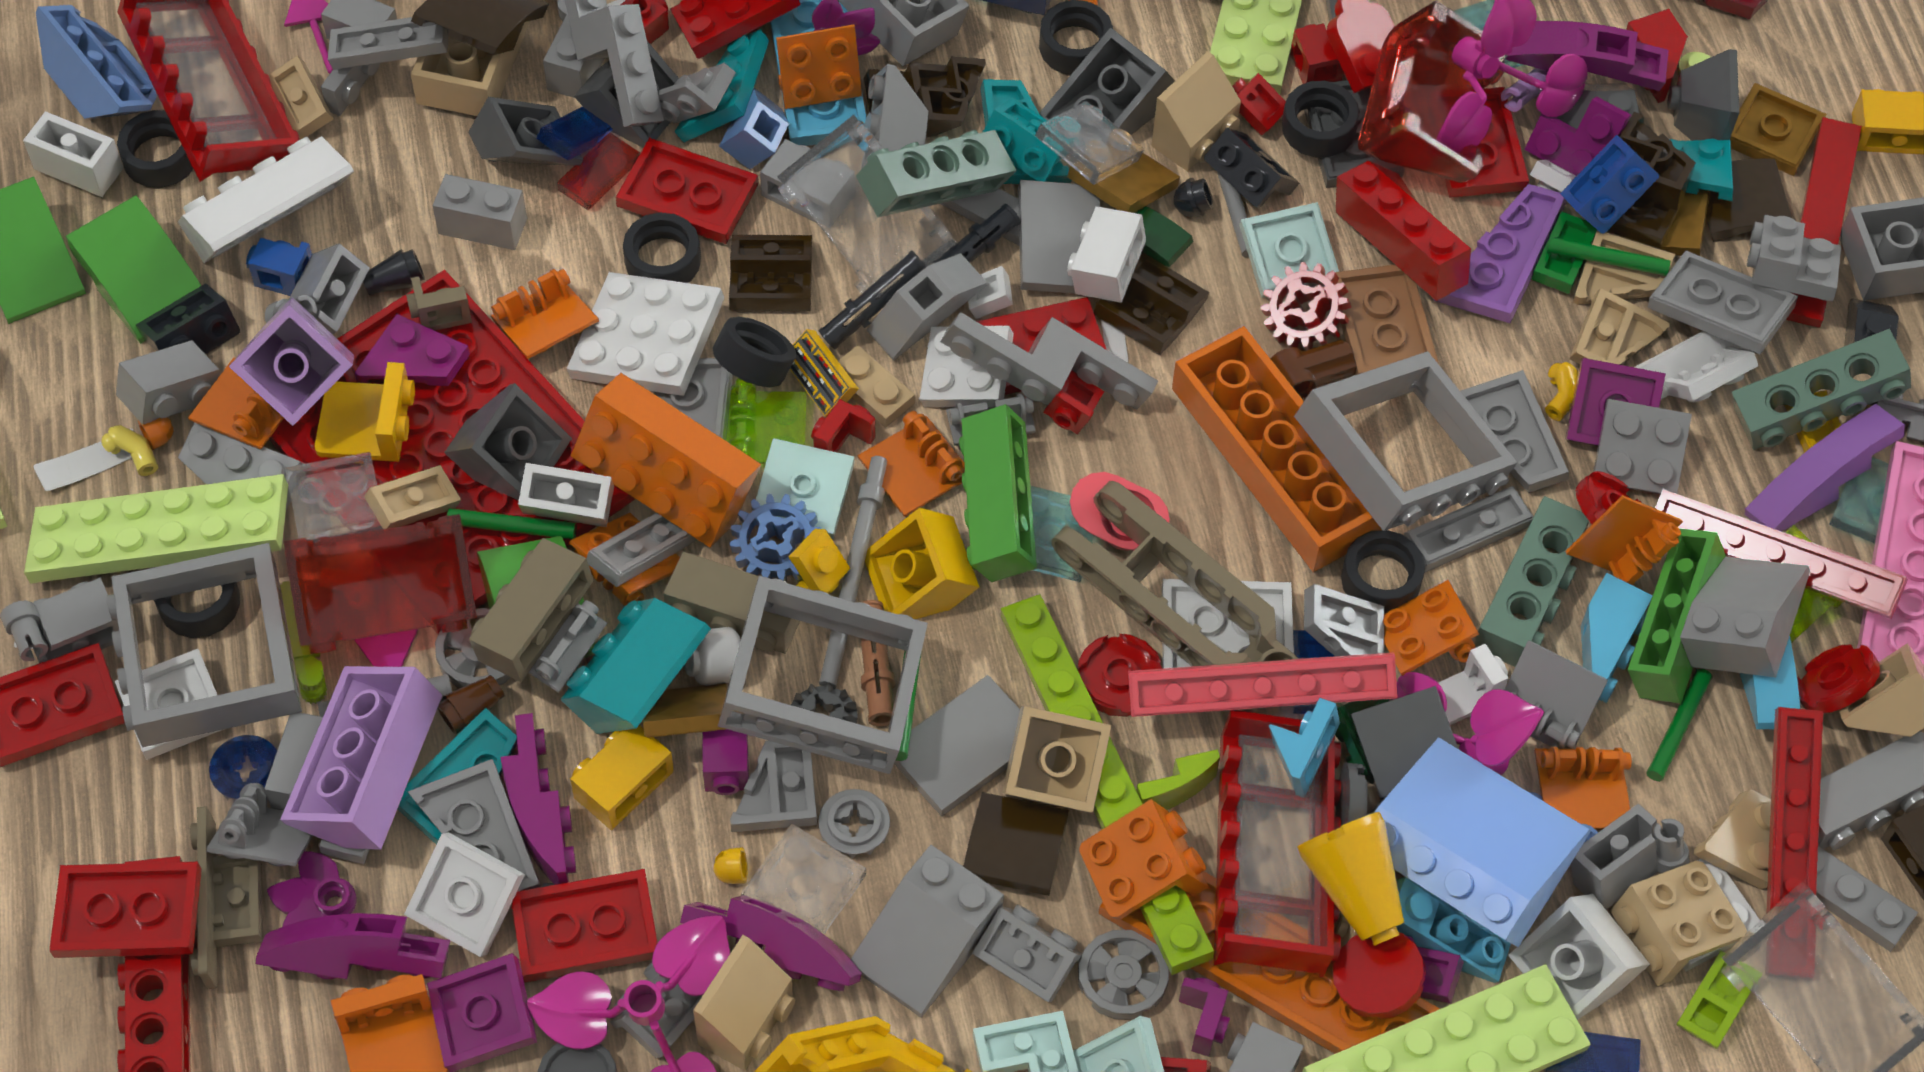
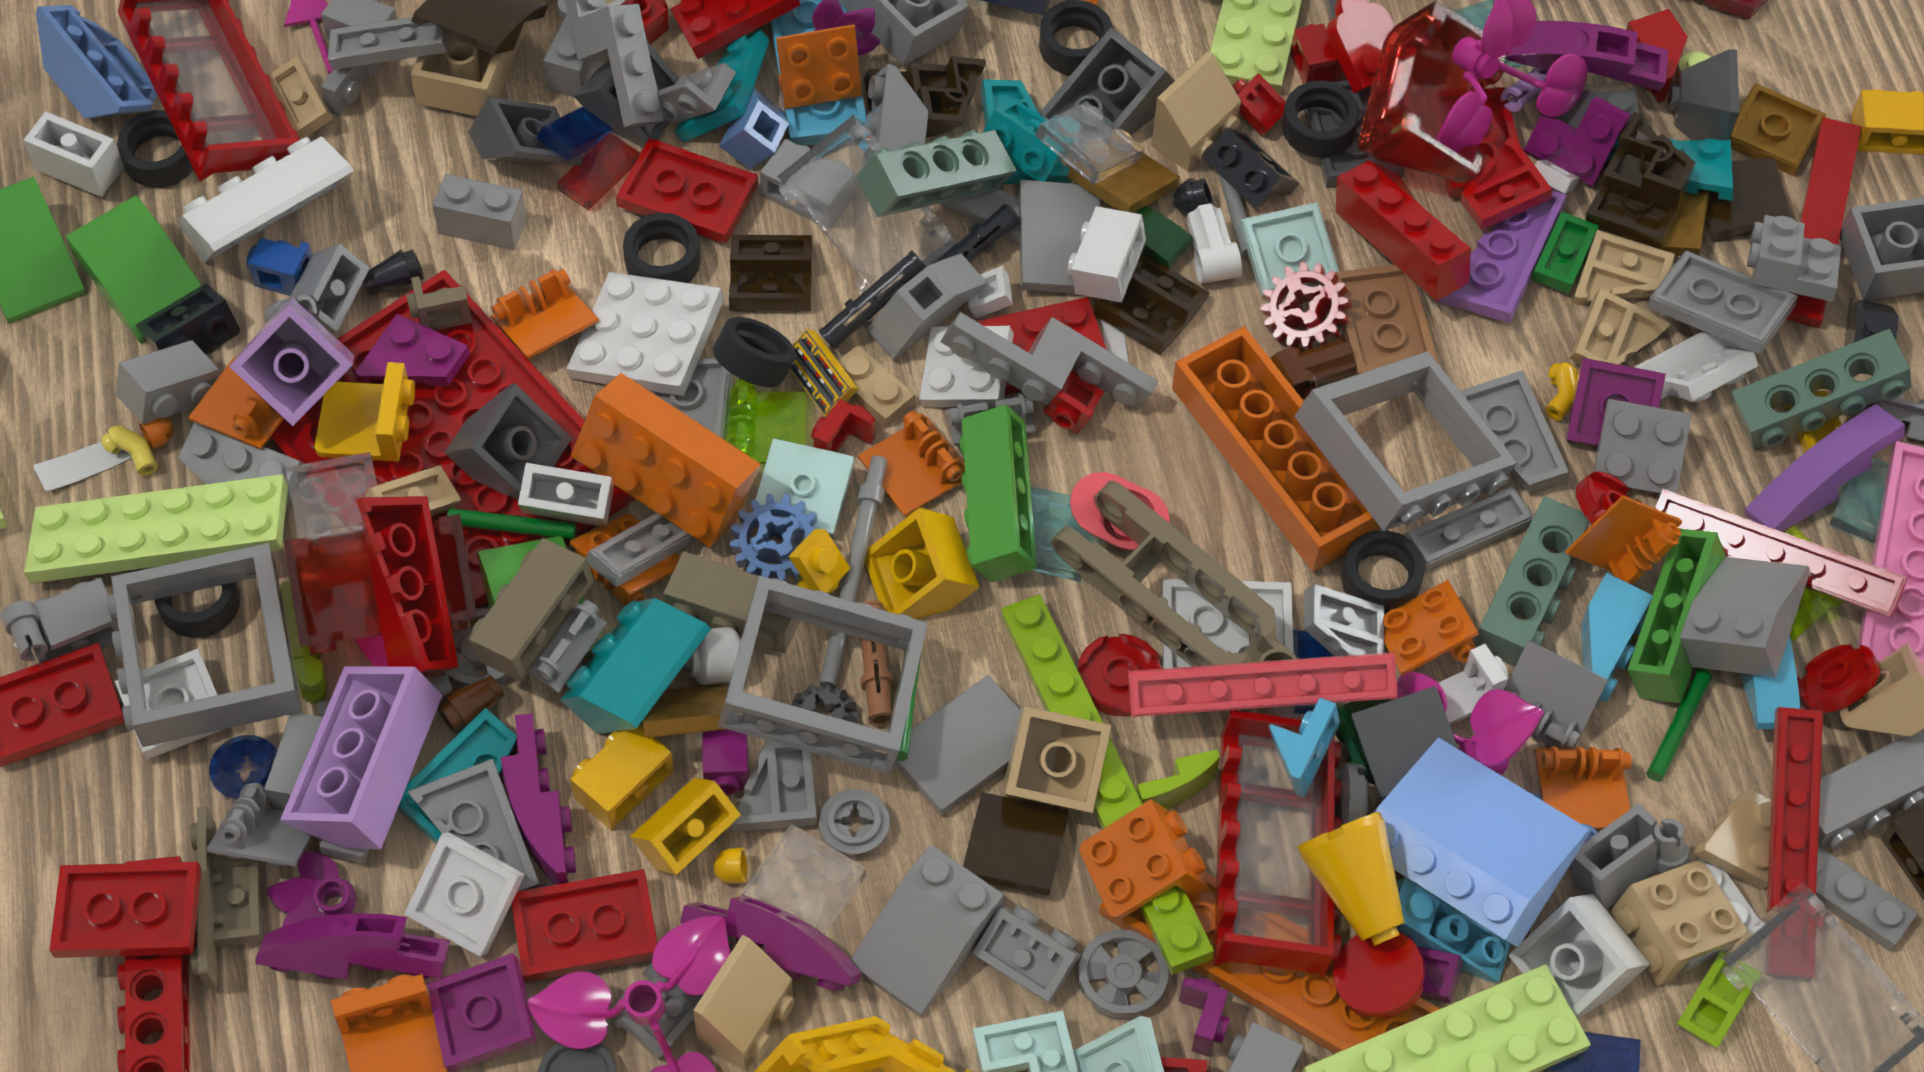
(408, 583): none -> red wedge
(685, 825): none -> yellow brick
(1214, 253): none -> white piece
(1505, 187): none -> red wing
(1608, 256): green bar -> none
(1609, 184): blue bracket -> none

